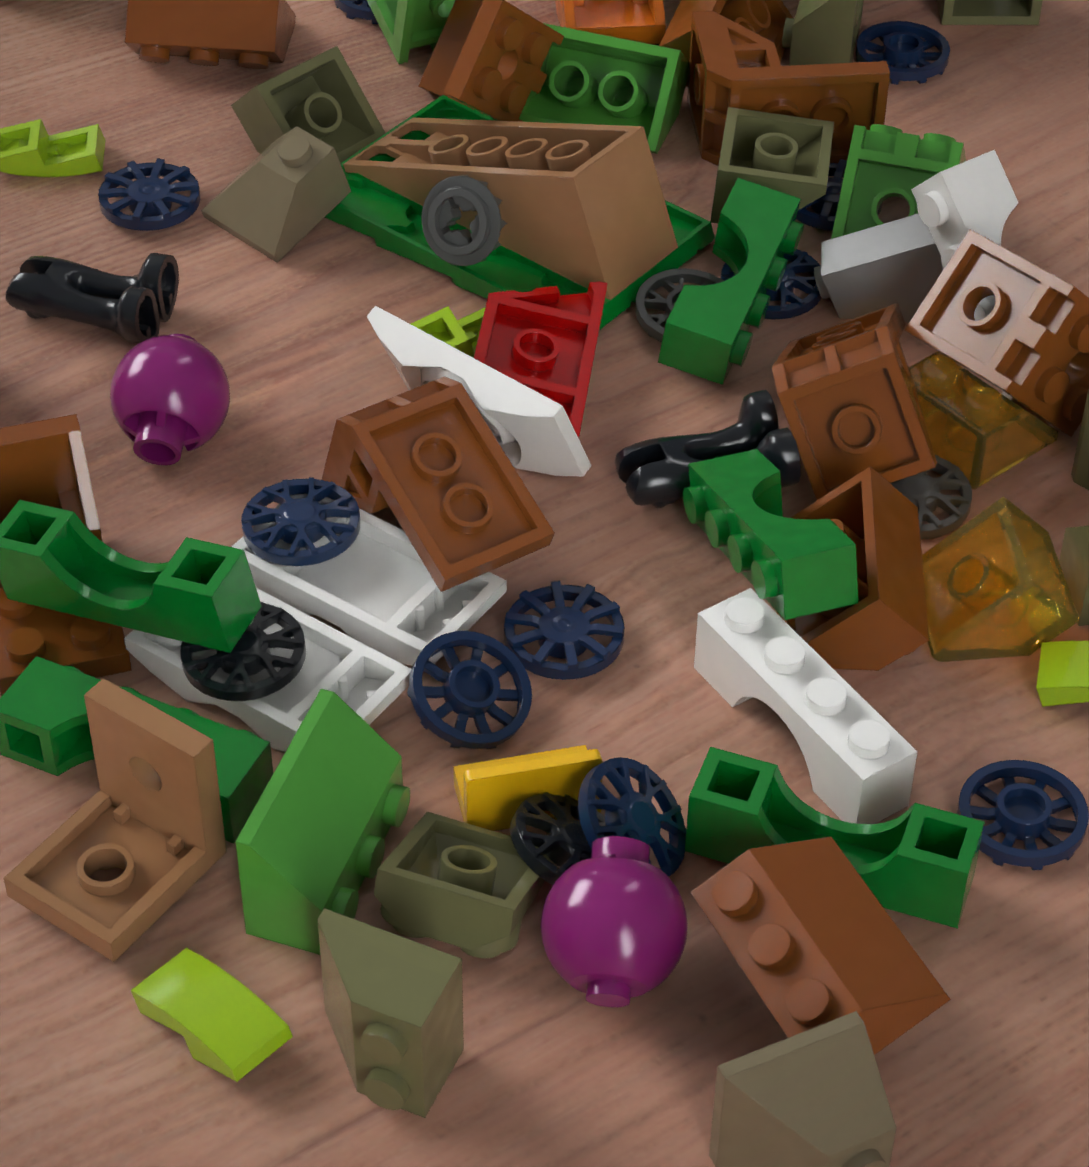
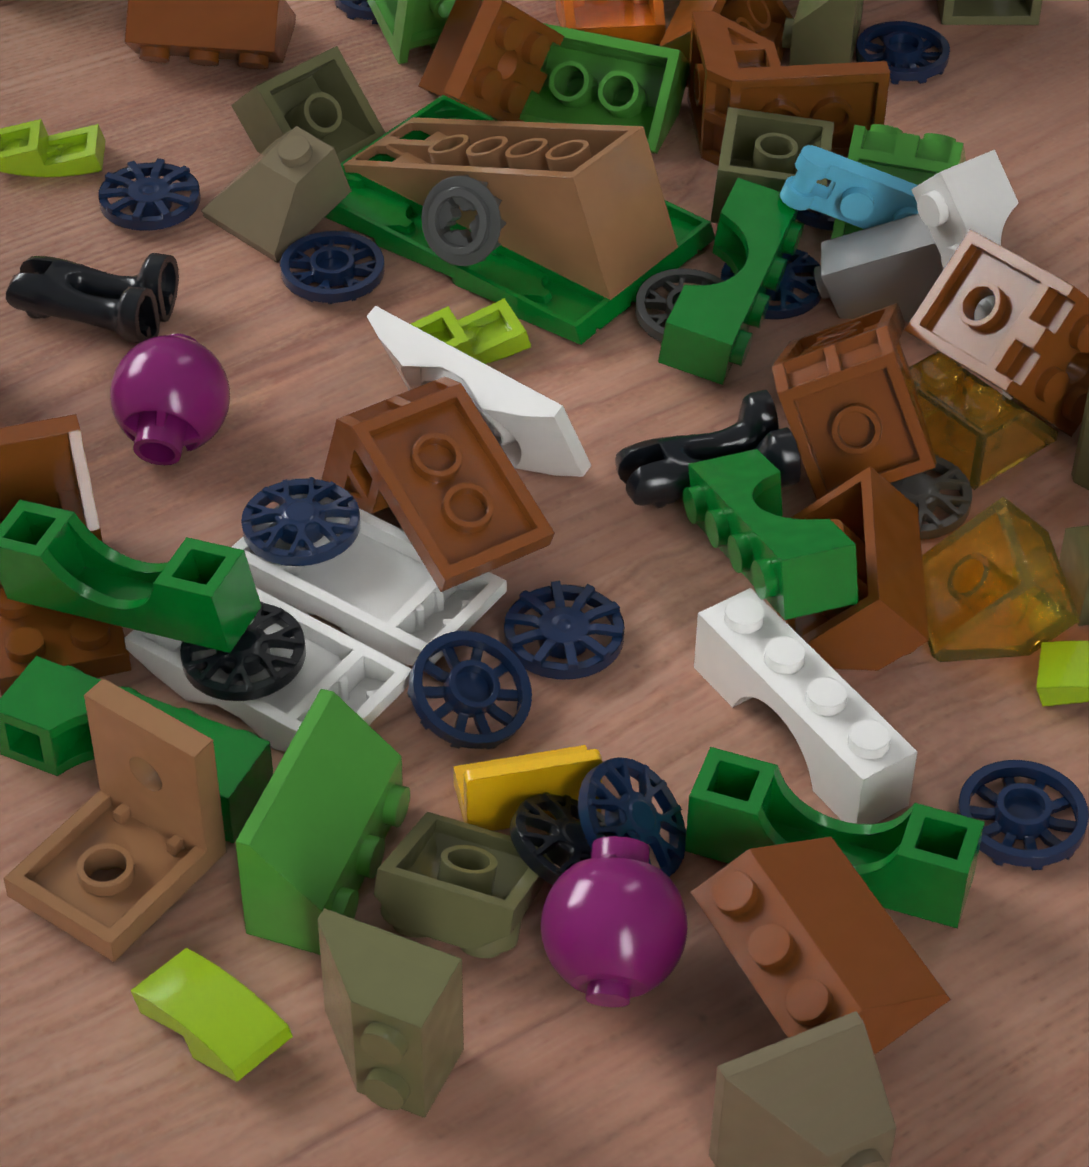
(332, 267): none -> dark blue wheel
(544, 341): red wing -> none
(855, 192): none -> medium azure plate

